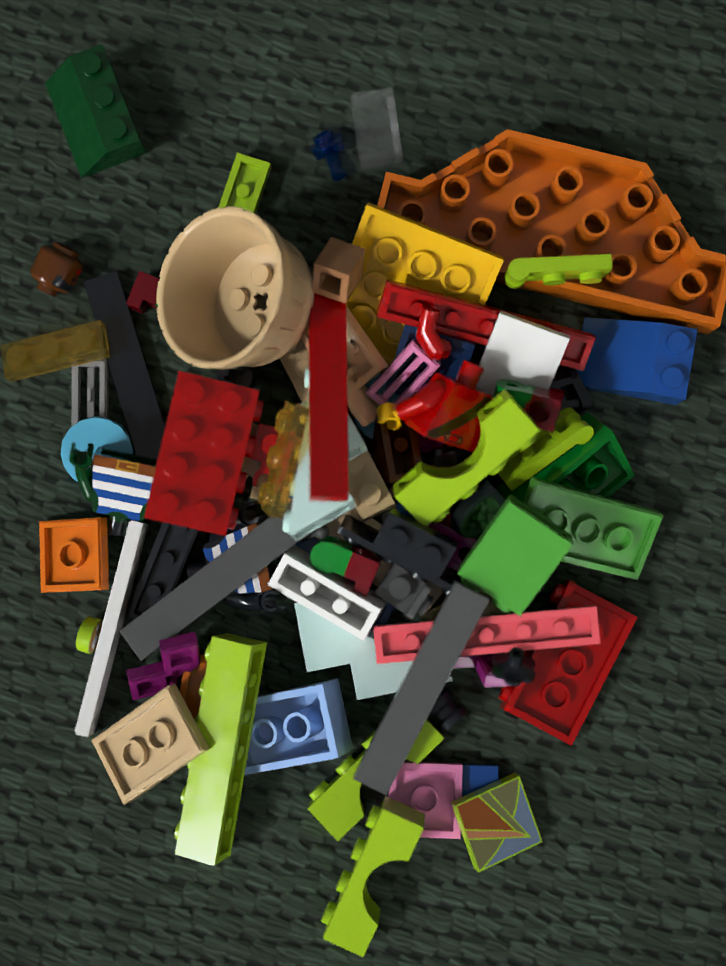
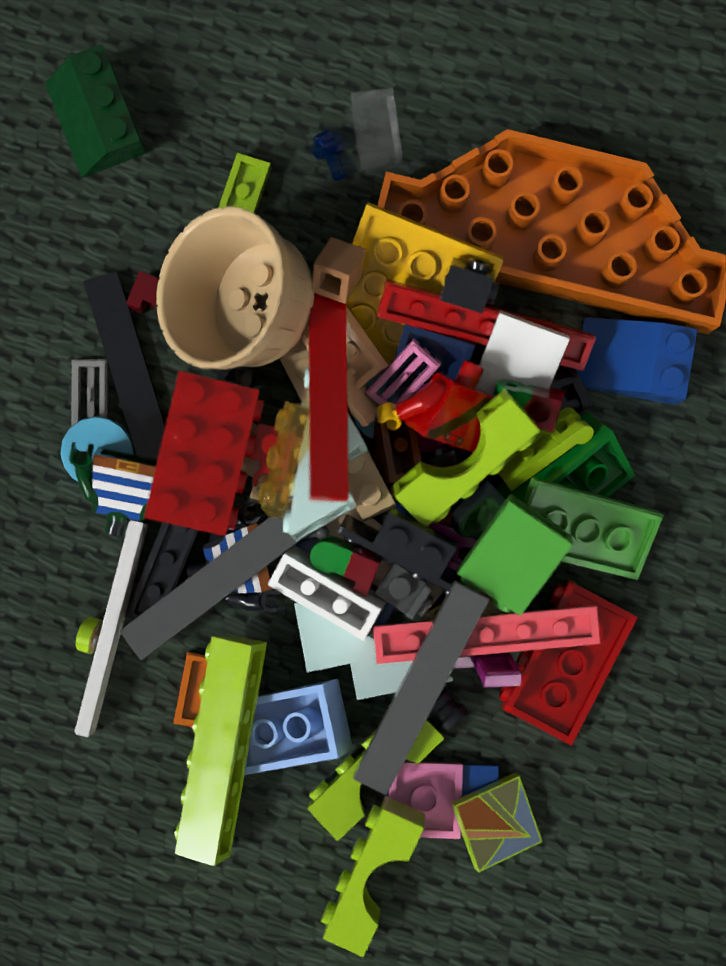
(55, 351): clear yellow plate -> none
(56, 269): reddish brown head -> none
(74, 555): orange tile -> none
(150, 744): tan tile -> none
(177, 655): magenta tile -> none
(427, 336): red arm -> none
(470, 284): none -> black brick
(513, 667): black plant -> none
(555, 270): lime plate -> none

